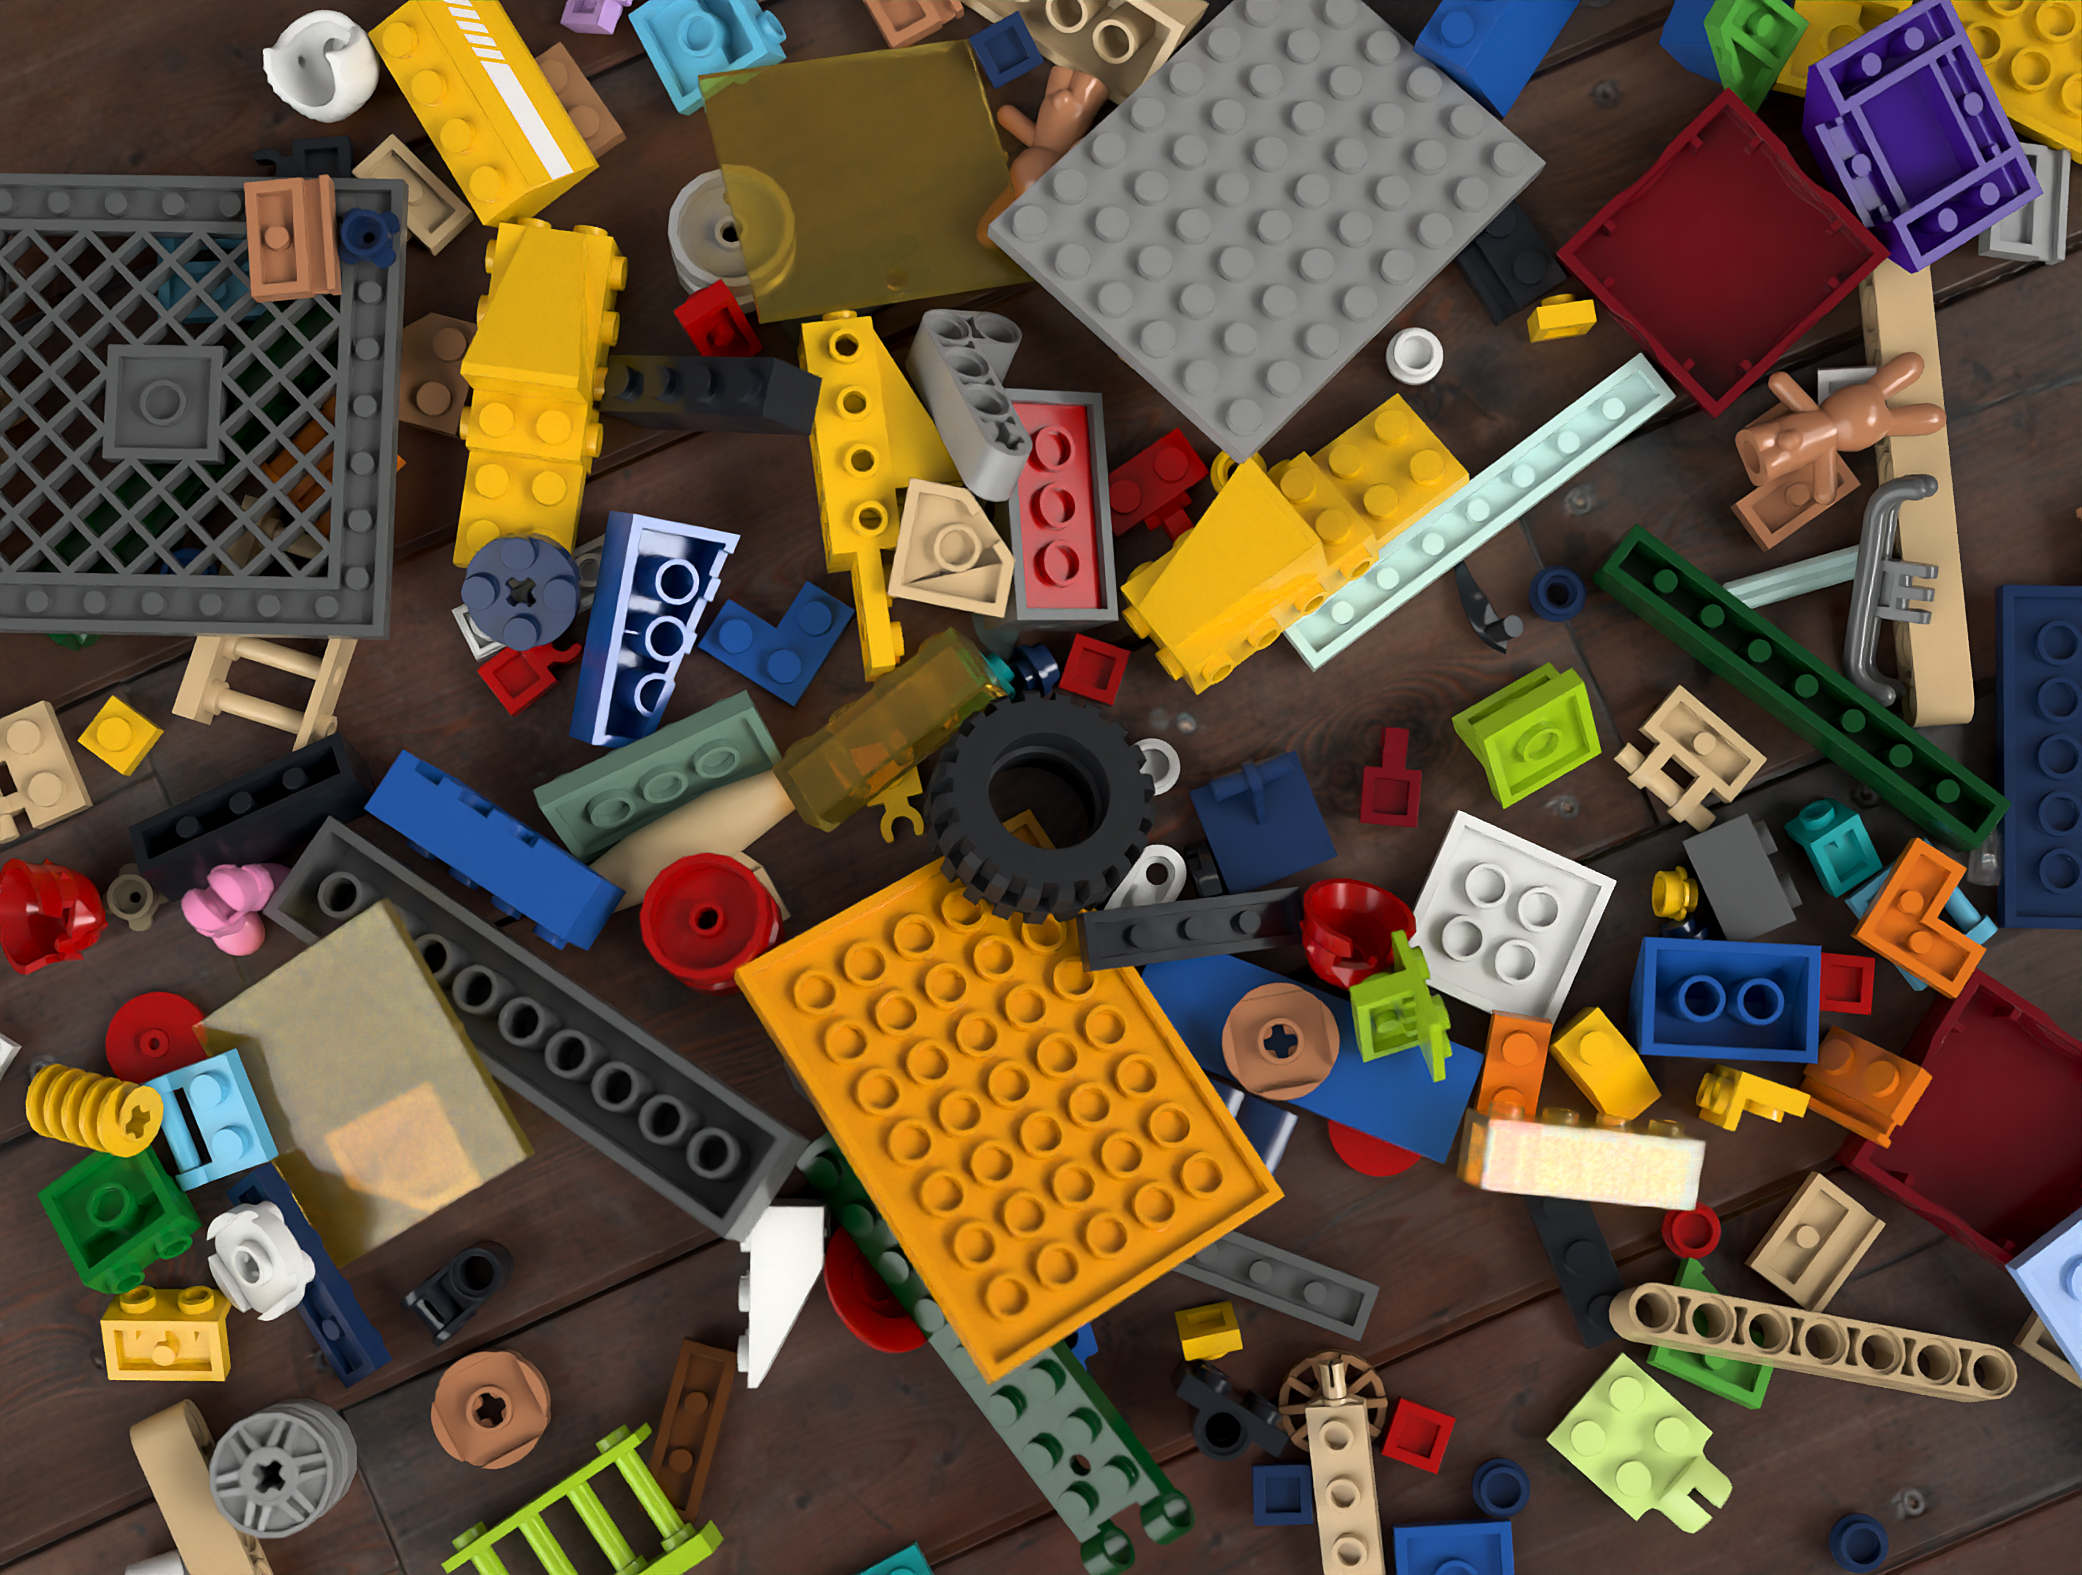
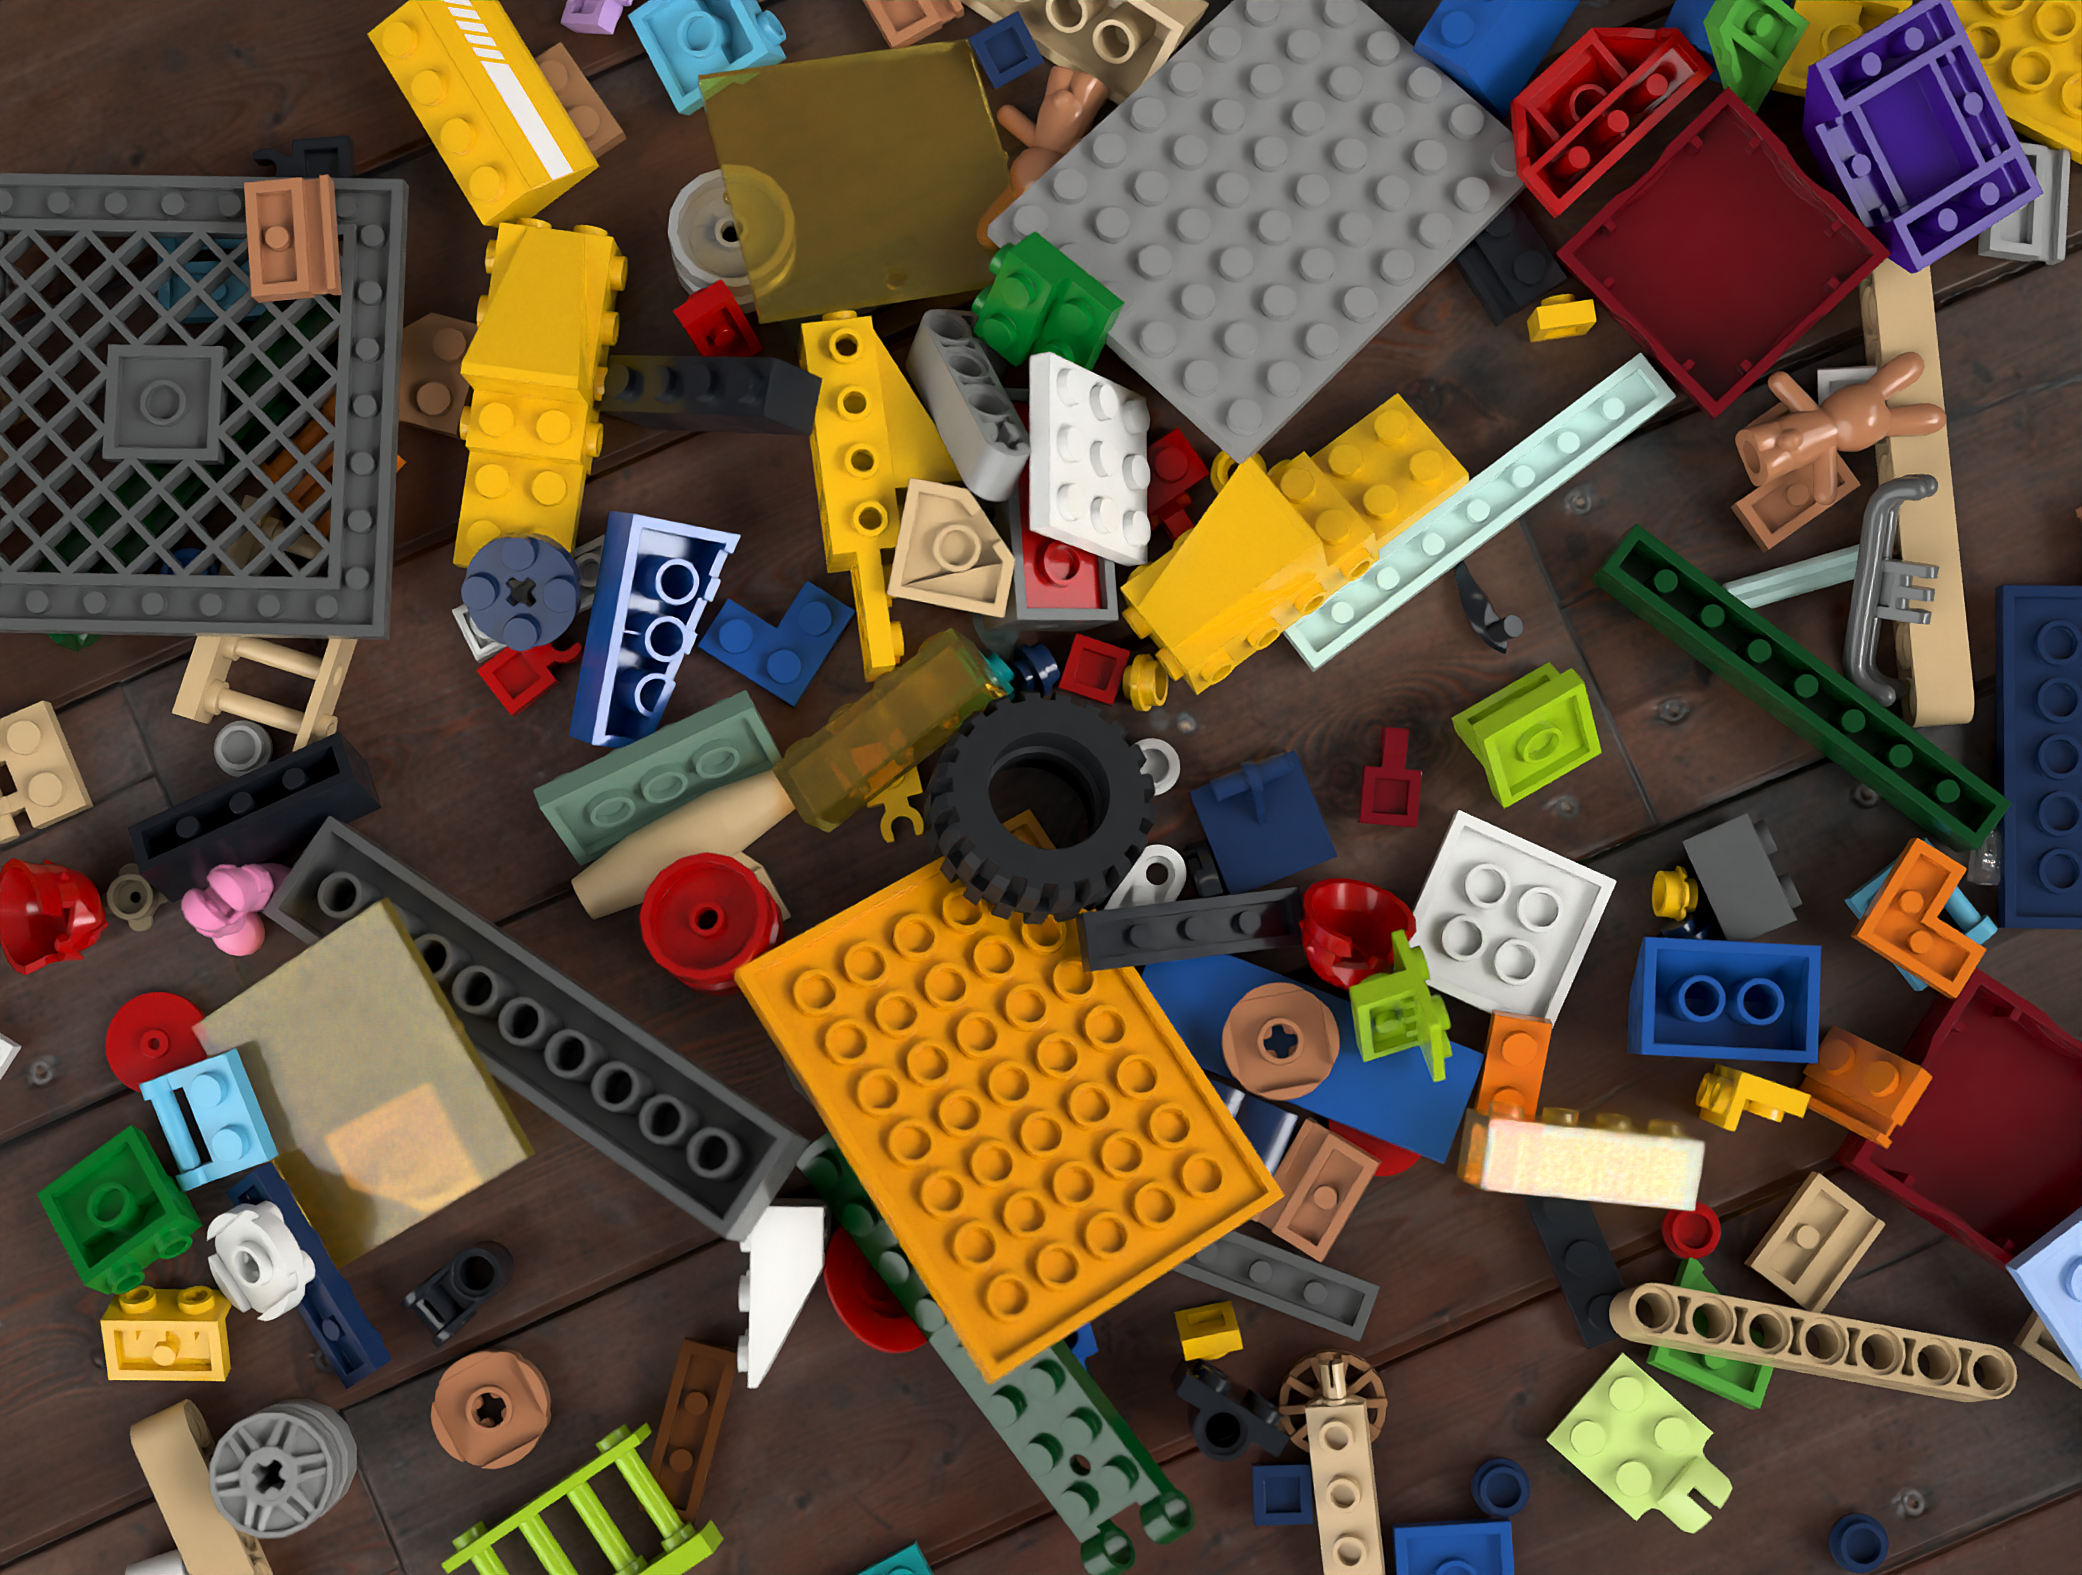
(93, 1110): yellow piece -> none
(120, 735): yellow plate -> none
(242, 747): none -> light grey plate
(323, 66): white piece -> none
(357, 225): dark blue plate -> none
(433, 209): tan hinge -> none
(495, 851): blue wedge -> none
(1044, 305): none -> green plate
(1088, 461): none -> white plate
(1145, 683): none -> yellow plate
(1321, 1187): none -> nougat plate
(1414, 356): white plate -> none
(1417, 1434): red plate -> none
(1571, 584): dark blue plate -> none
(1598, 107): none -> red wedge
(1603, 1064): yellow slope -> none
(1699, 744): tan plate -> none
(1835, 844): teal bracket -> none
(1846, 983): red plate -> none

